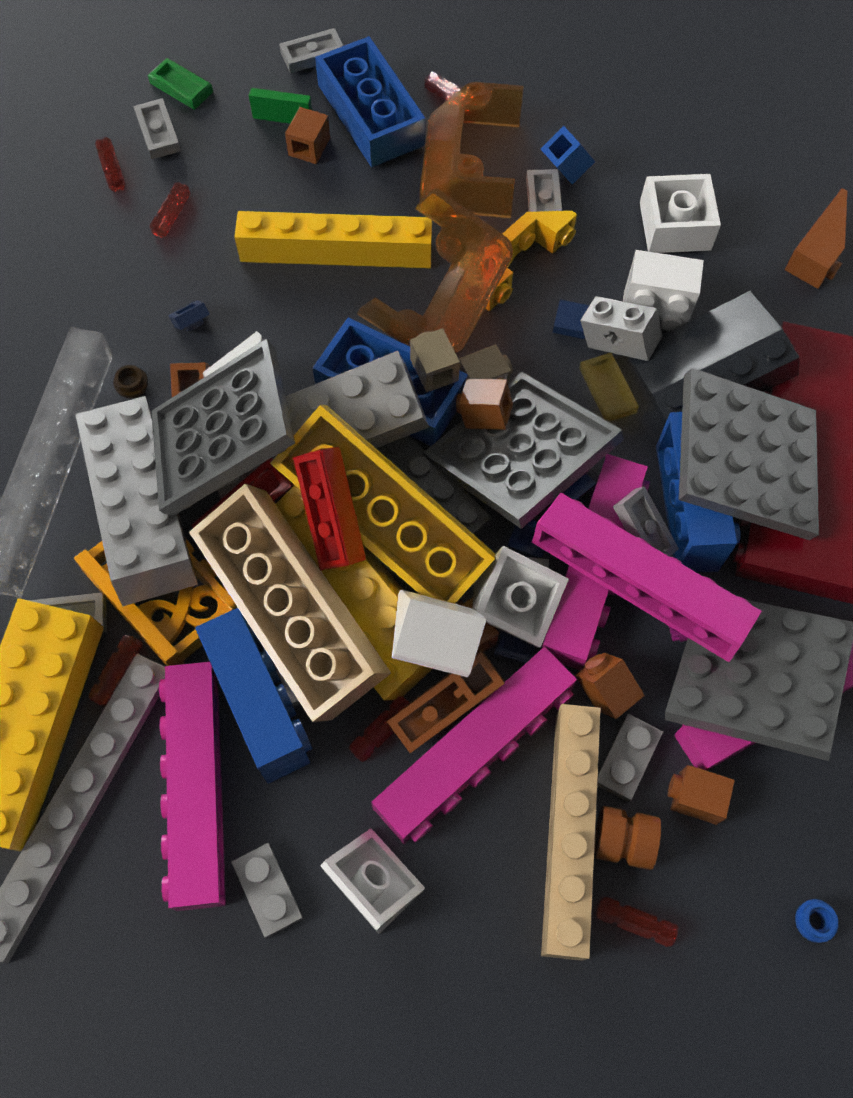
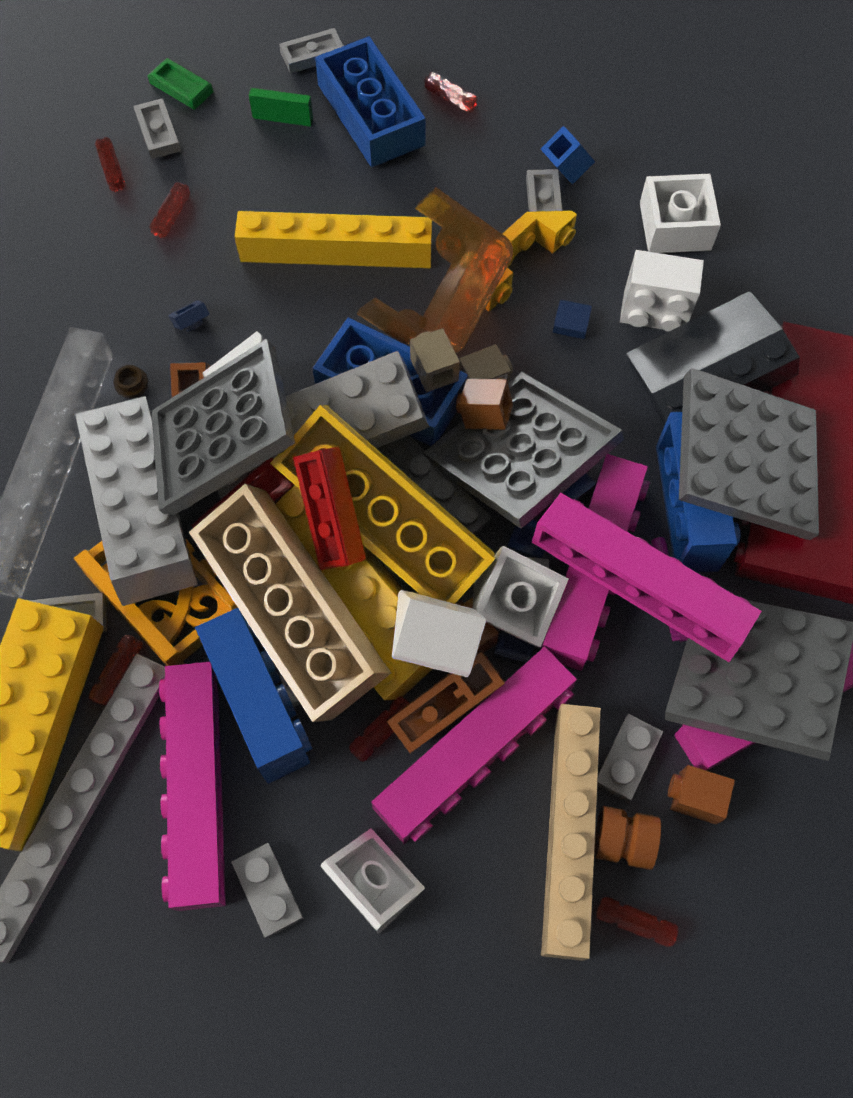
(307, 135): dark orange brick -> none
(462, 174): clear orange windscreen -> none
(608, 387): clear yellow tile -> none
(609, 684): dark orange brick -> none
(622, 328): light grey brick -> none
(643, 520): light grey plate -> none
(822, 246): dark orange slope -> none
(828, 919): blue plate -> none

